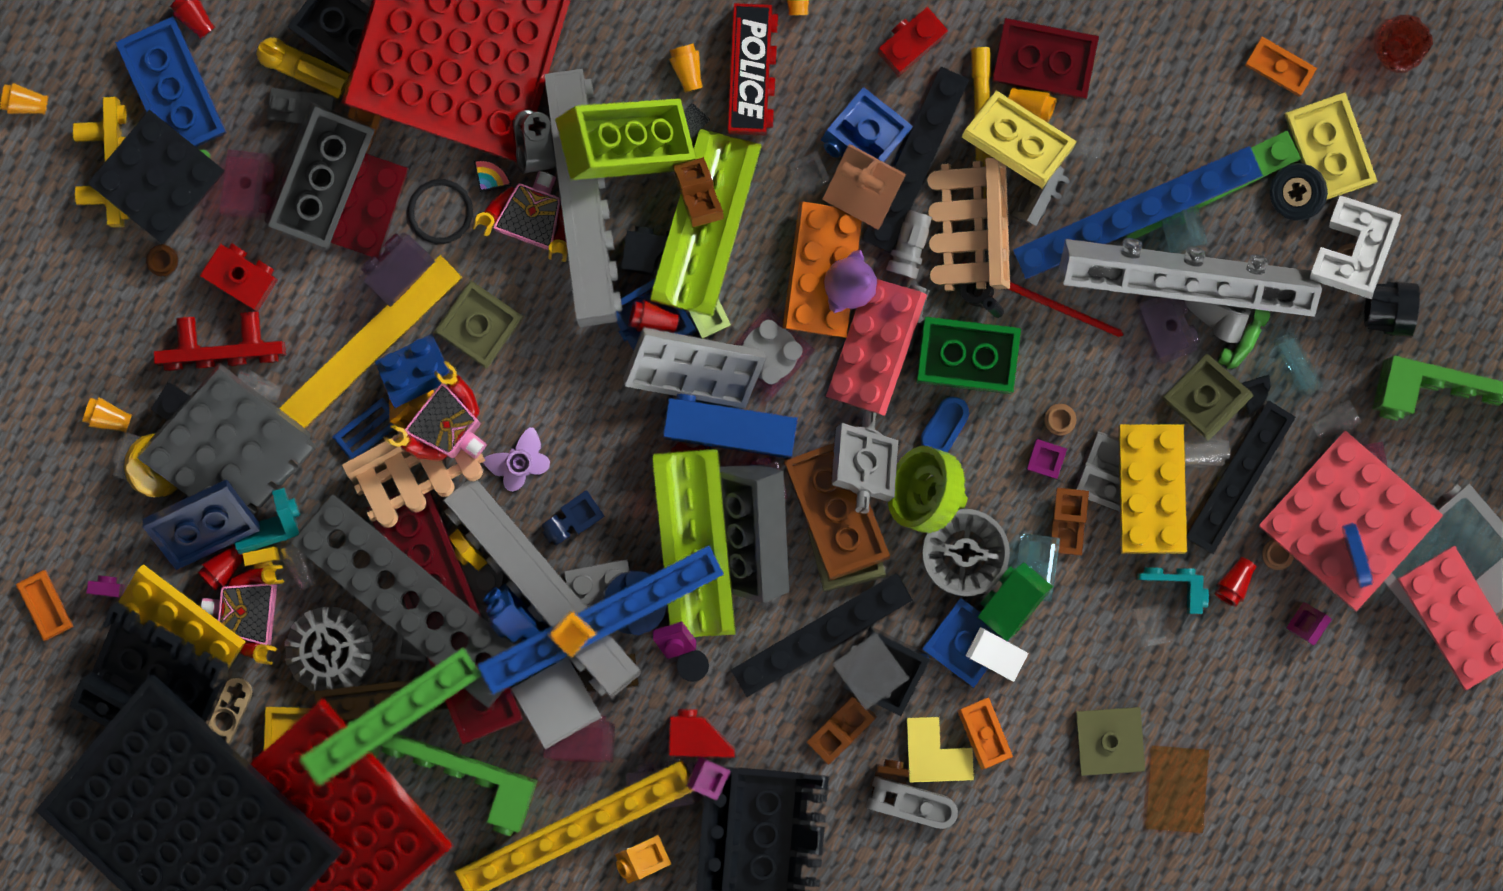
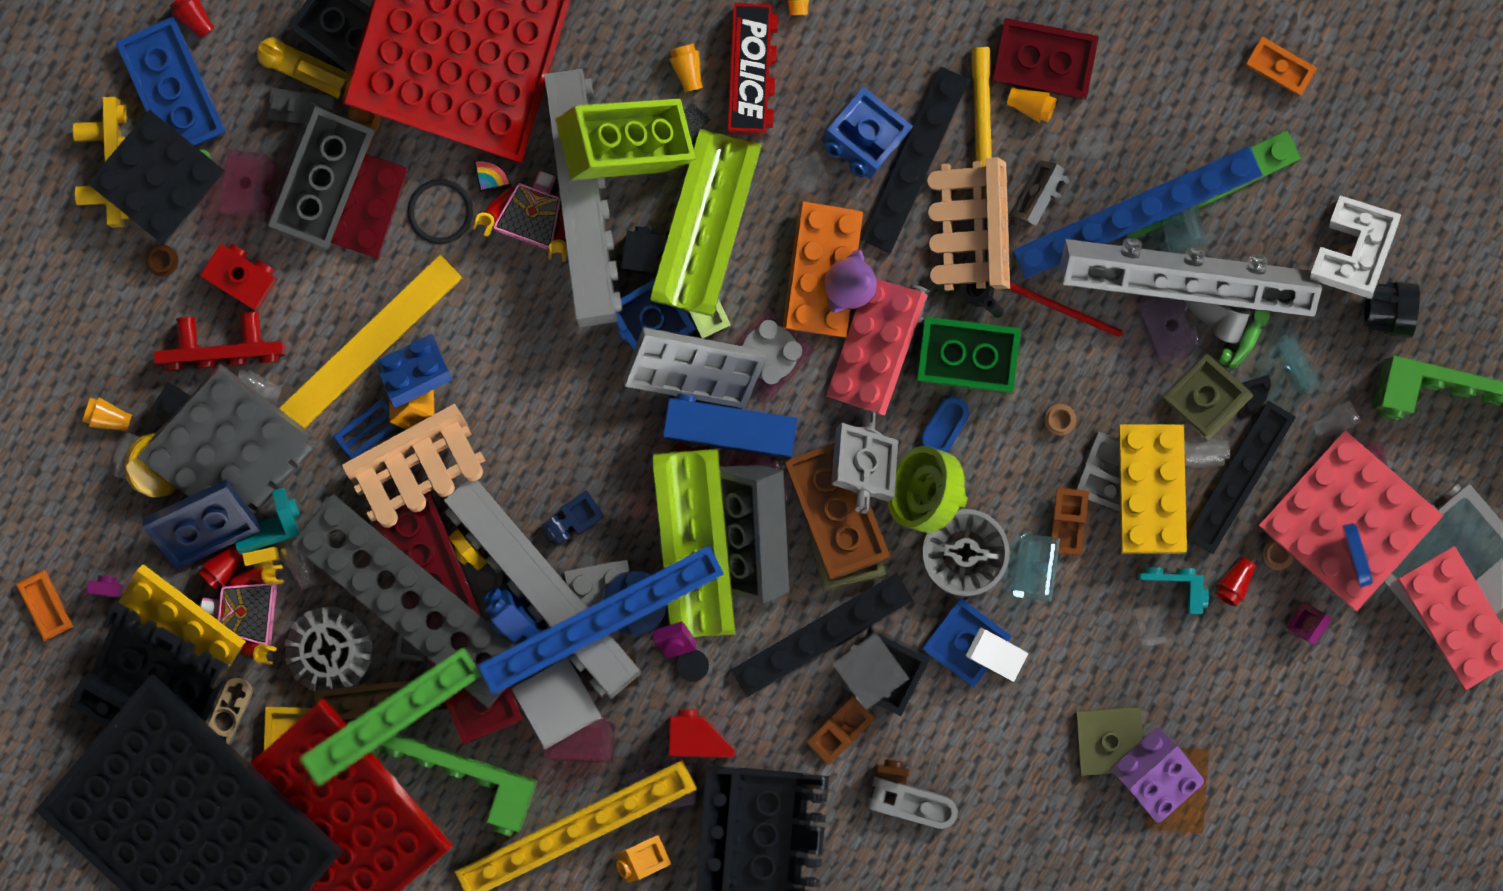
(21, 100): light orange cone -> none
(395, 268): clear purple brick -> none
(444, 422): torso -> none
(478, 324): olive plate -> none
(519, 462): lavender animal -> none
(533, 146): dark grey piece -> none
(570, 633): light orange panel -> none
(652, 317): red cone -> none
(698, 192): dark orange slope -> none
(708, 778): magenta plate -> none
(864, 186): nougat plate -> none
(910, 245): light grey axle -> none
(912, 41): red brick -> none
(930, 762): light yellow tile -> none
(985, 733): orange plate -> none
(1014, 601): green brick -> none
(1019, 139): light yellow tile -> none
(1046, 459): magenta plate -> none
(1158, 775): none -> medium lavender bracket
(1283, 185): black bush -> none
(1332, 144): light yellow tile -> none
(1402, 43): clear red hair -> none

